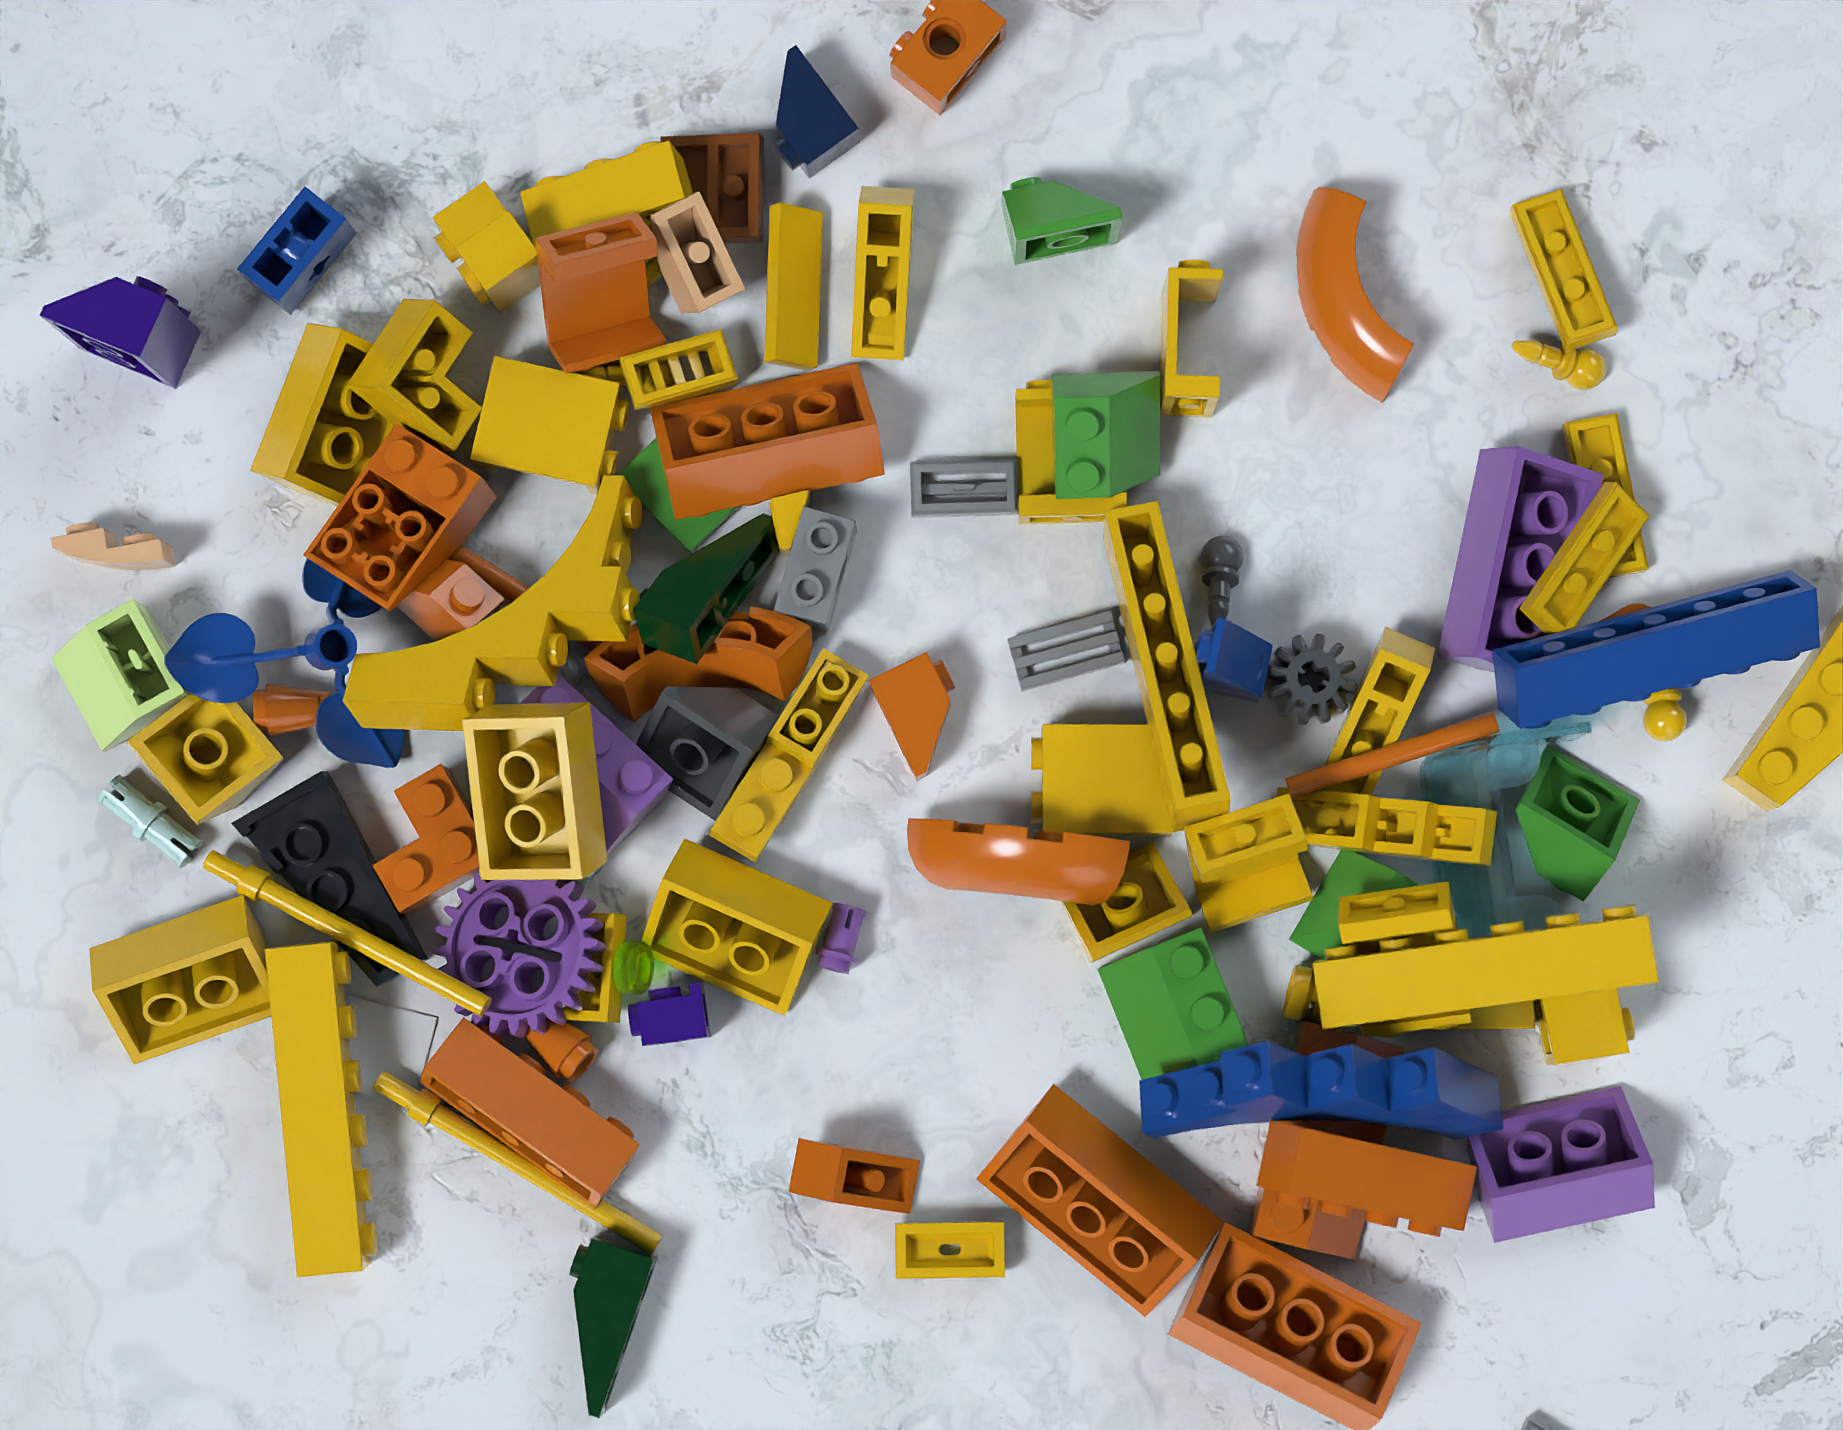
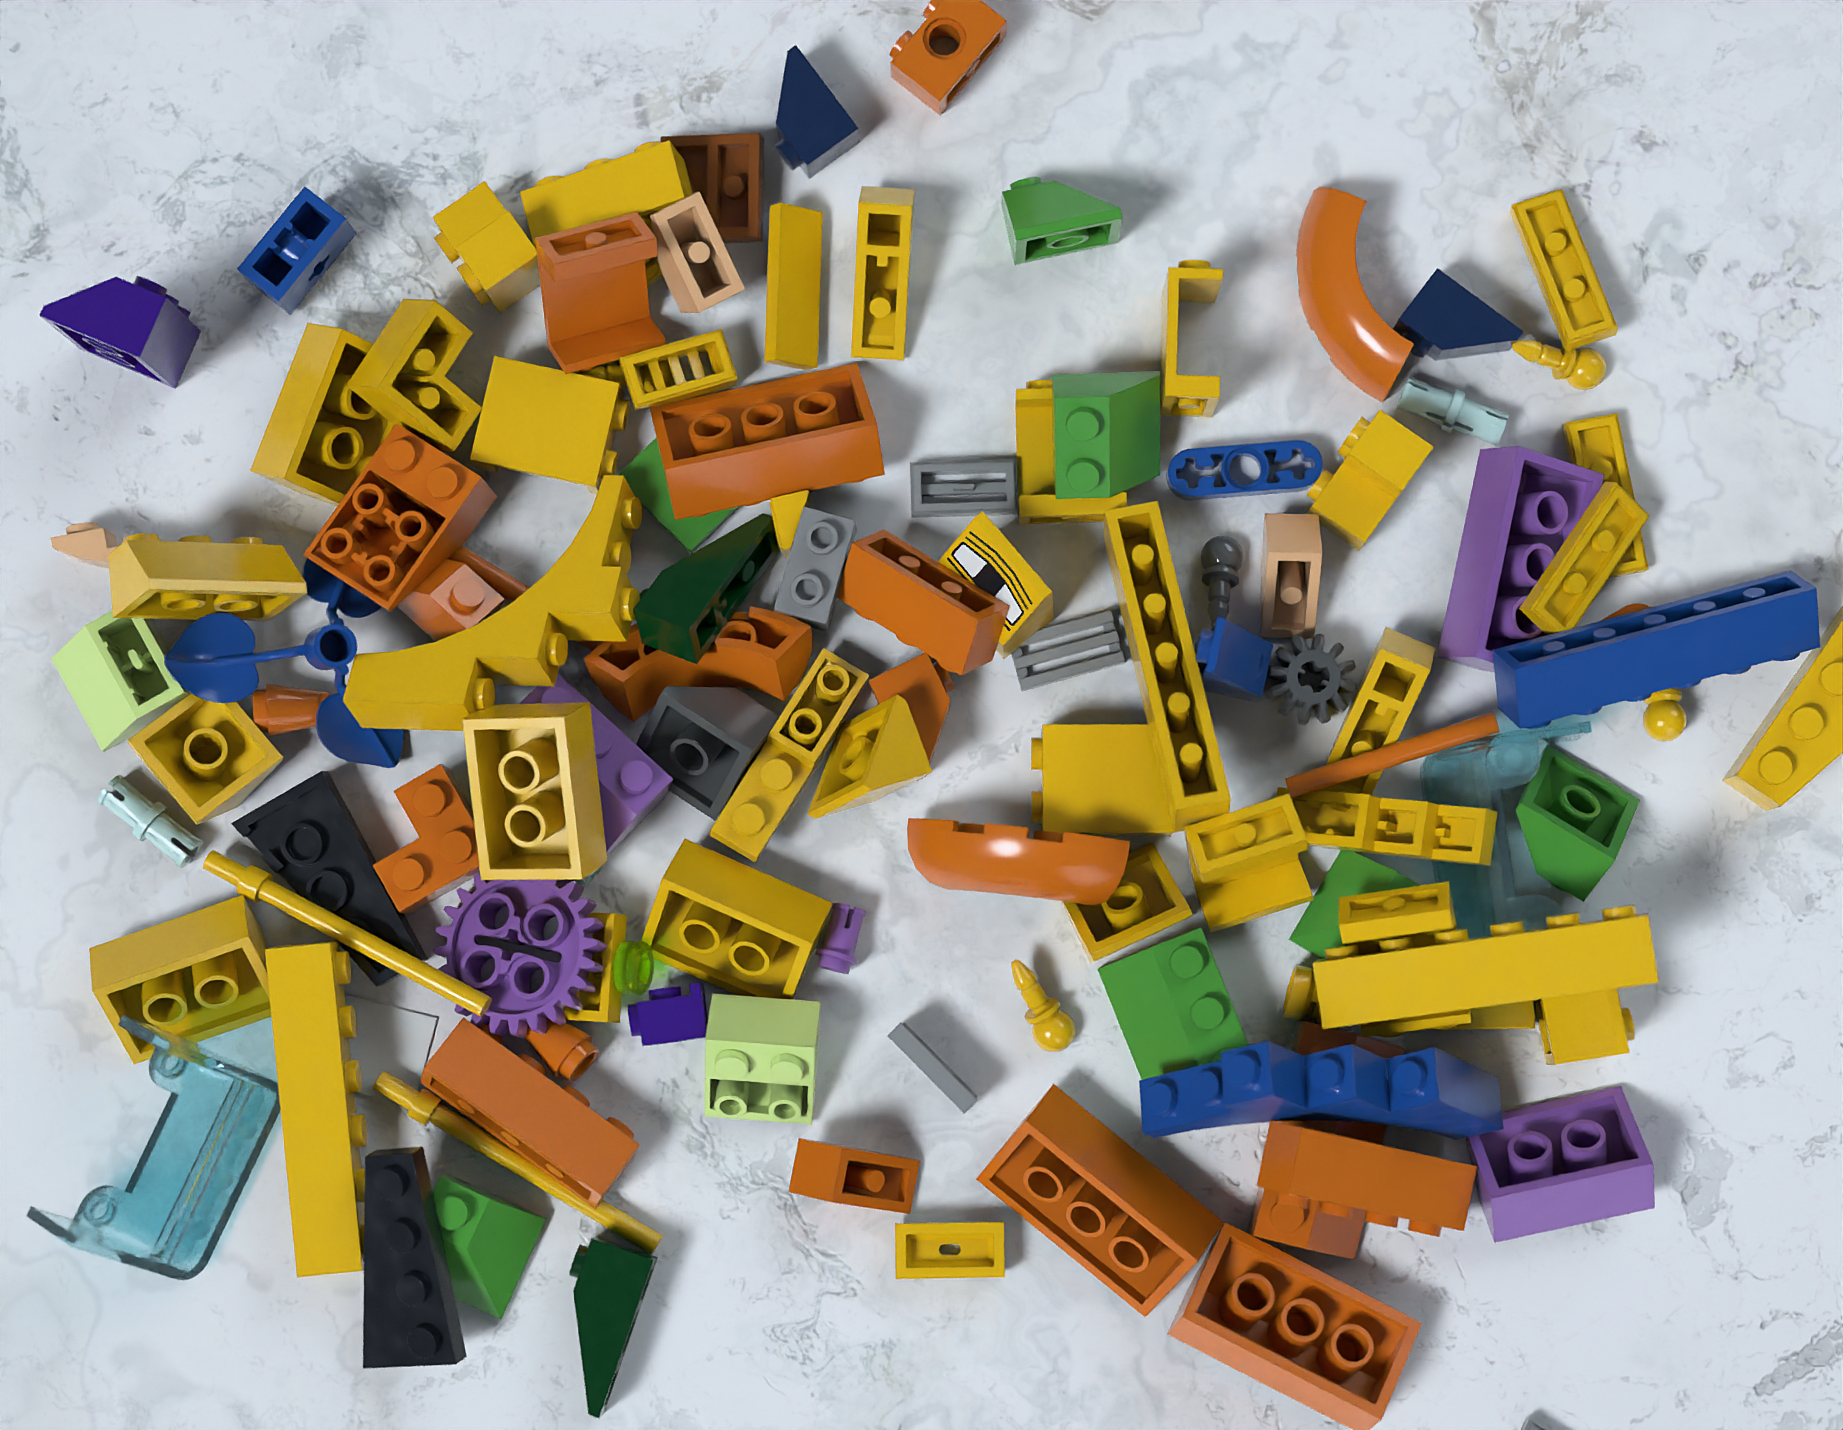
(188, 1169): none -> clear light blue windscreen
(201, 578): none -> yellow slope
(407, 1279): none -> black wing
(484, 1242): none -> bright green slope
(761, 1058): none -> yellowish green slope
(871, 759): none -> yellow slope
(922, 602): none -> orange brick
(933, 1067): none -> light grey tile
(994, 565): none -> yellow slope
(1051, 1027): none -> yellow bar
(1285, 479): none -> blue beam
(1290, 575): none -> light nougat slope
(1375, 470): none -> yellow brick
(1452, 411): none -> light aqua pin
(1453, 322): none -> dark blue slope

